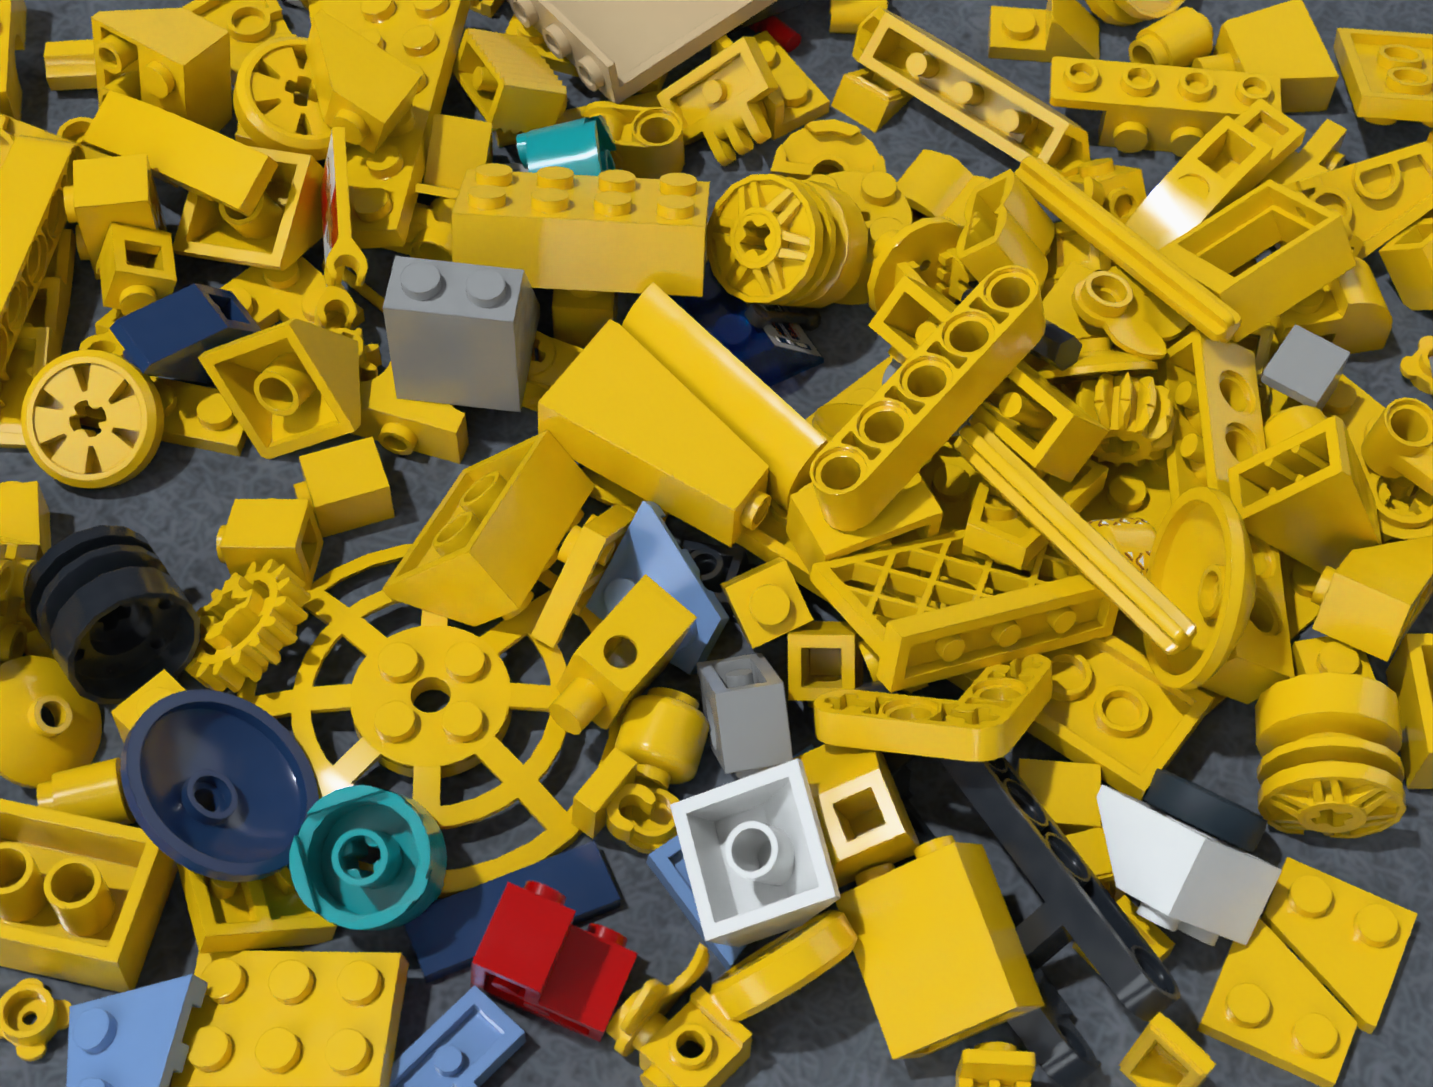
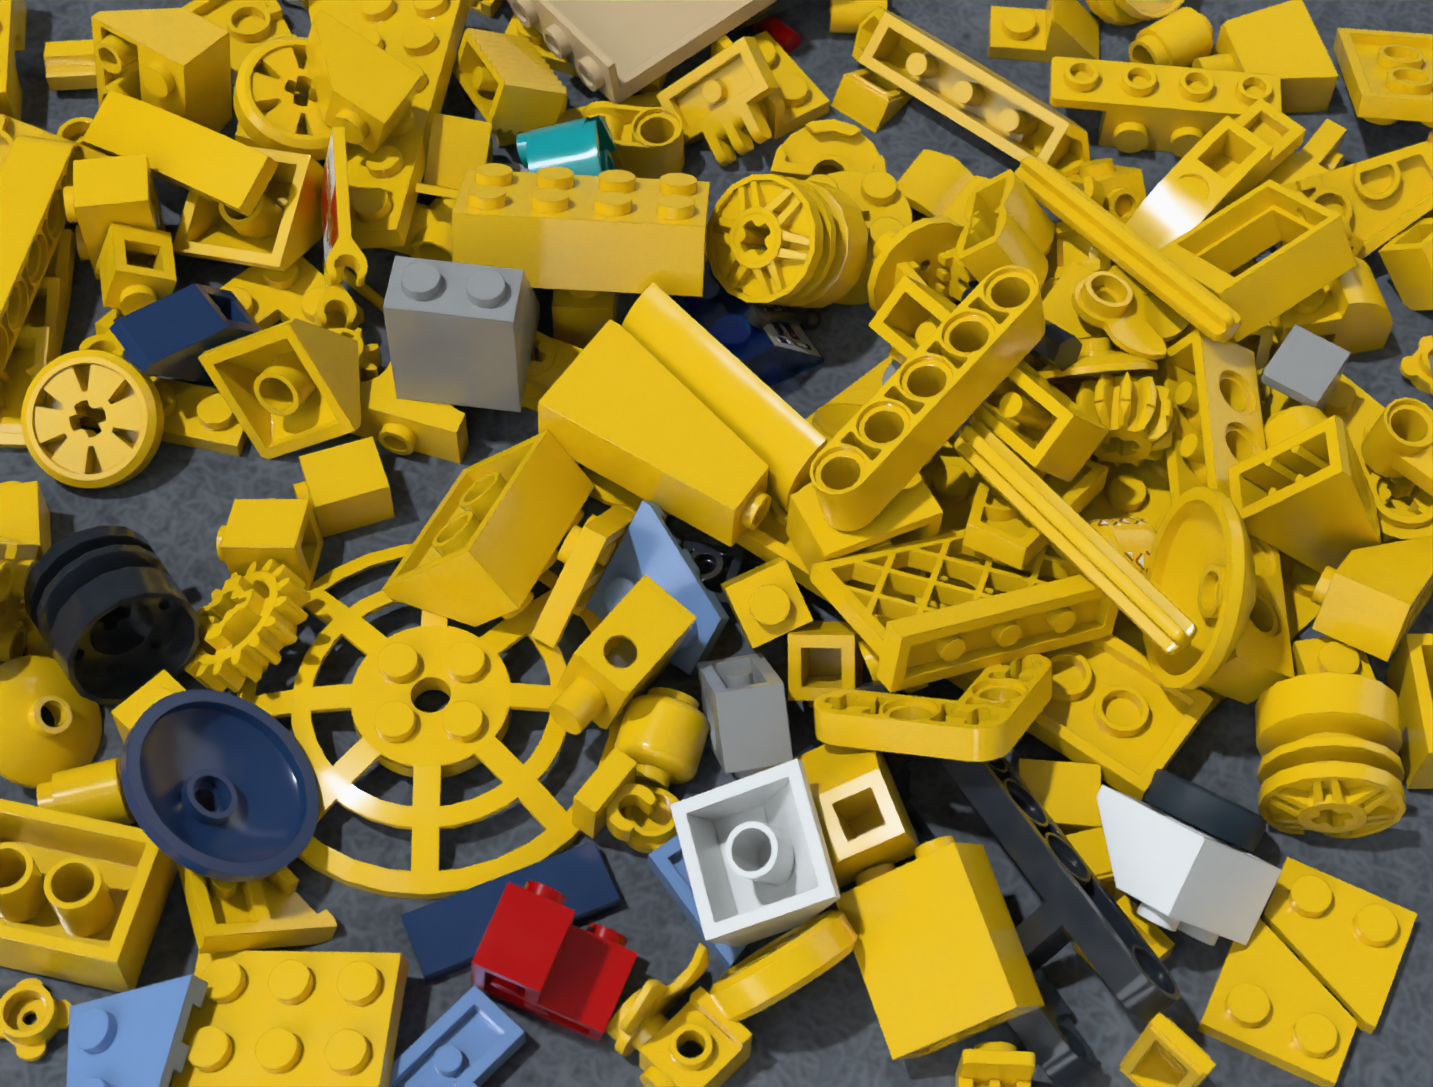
(337, 836): teal brick -> none

